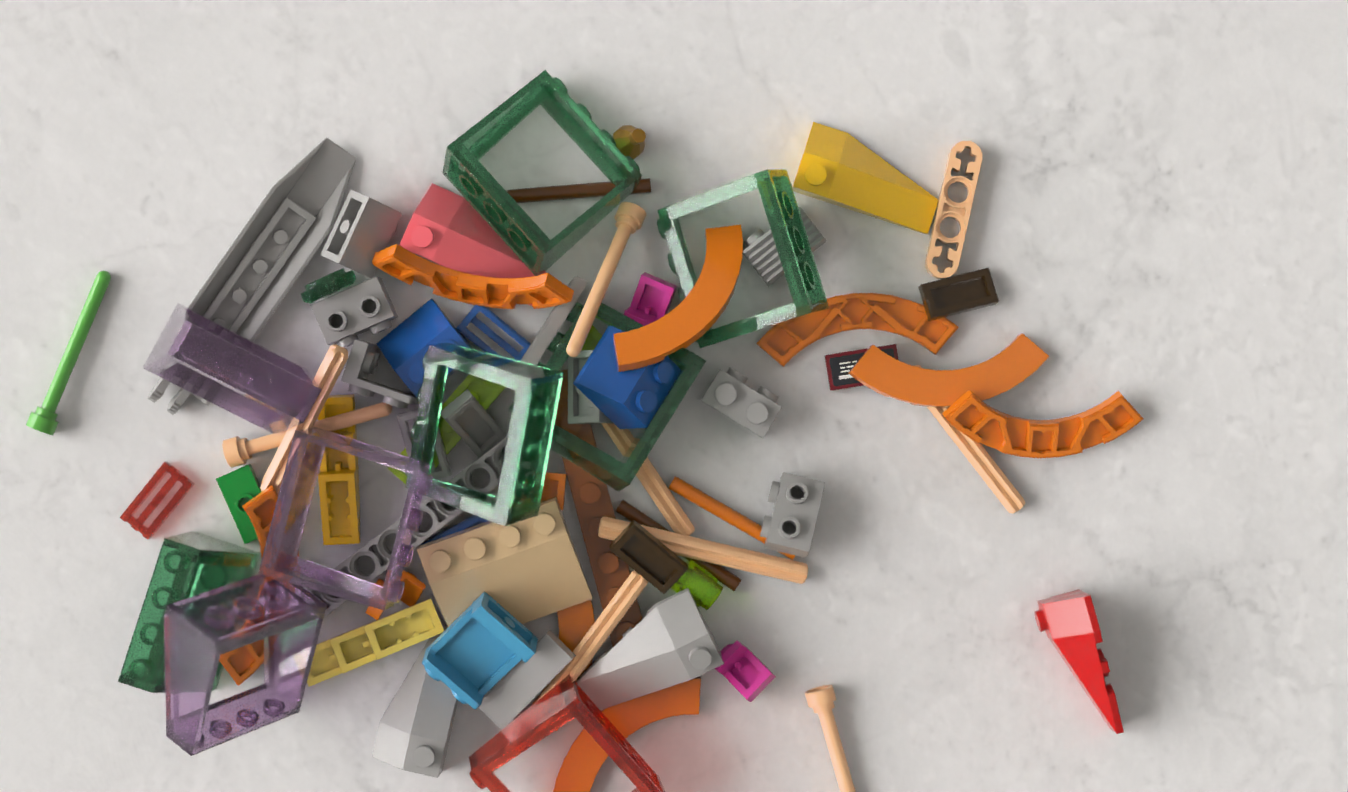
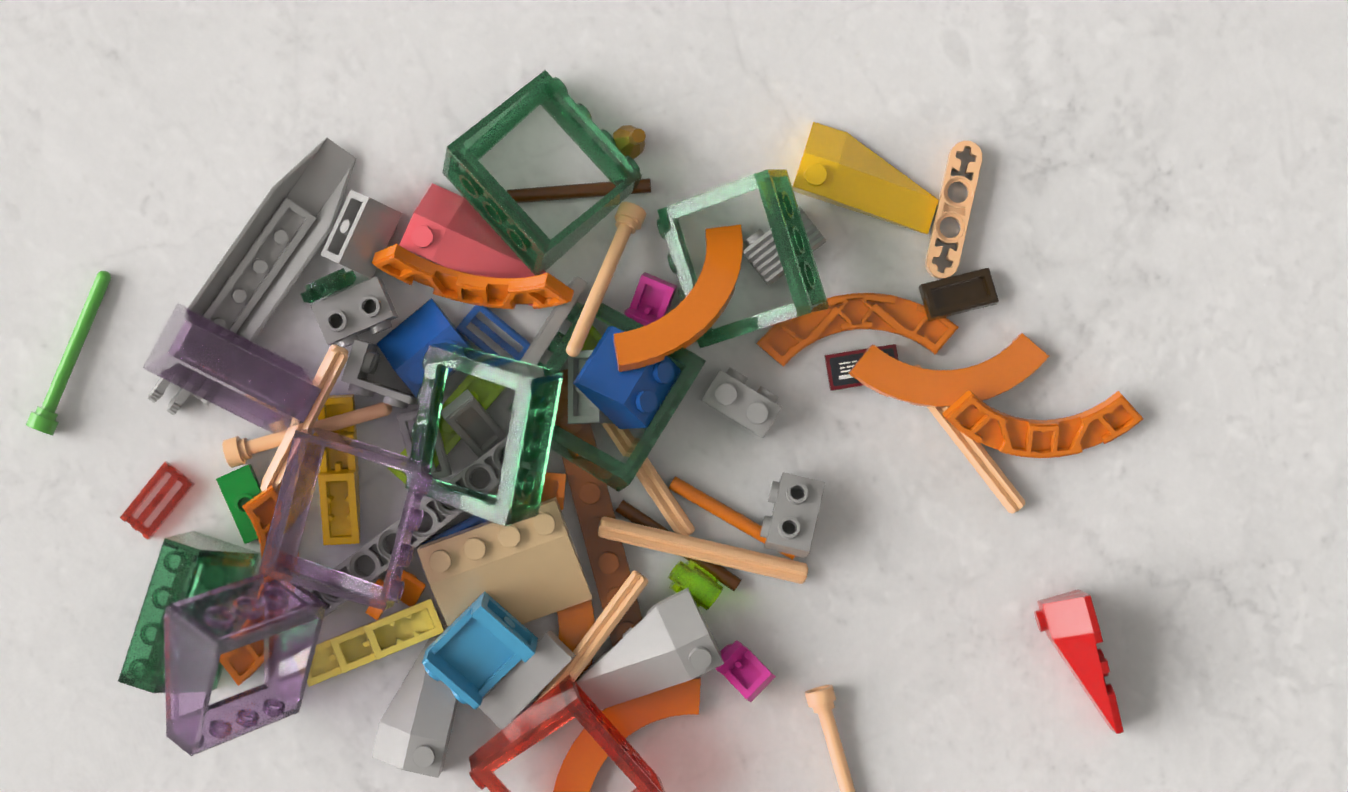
(648, 557): dark brown tile -> none

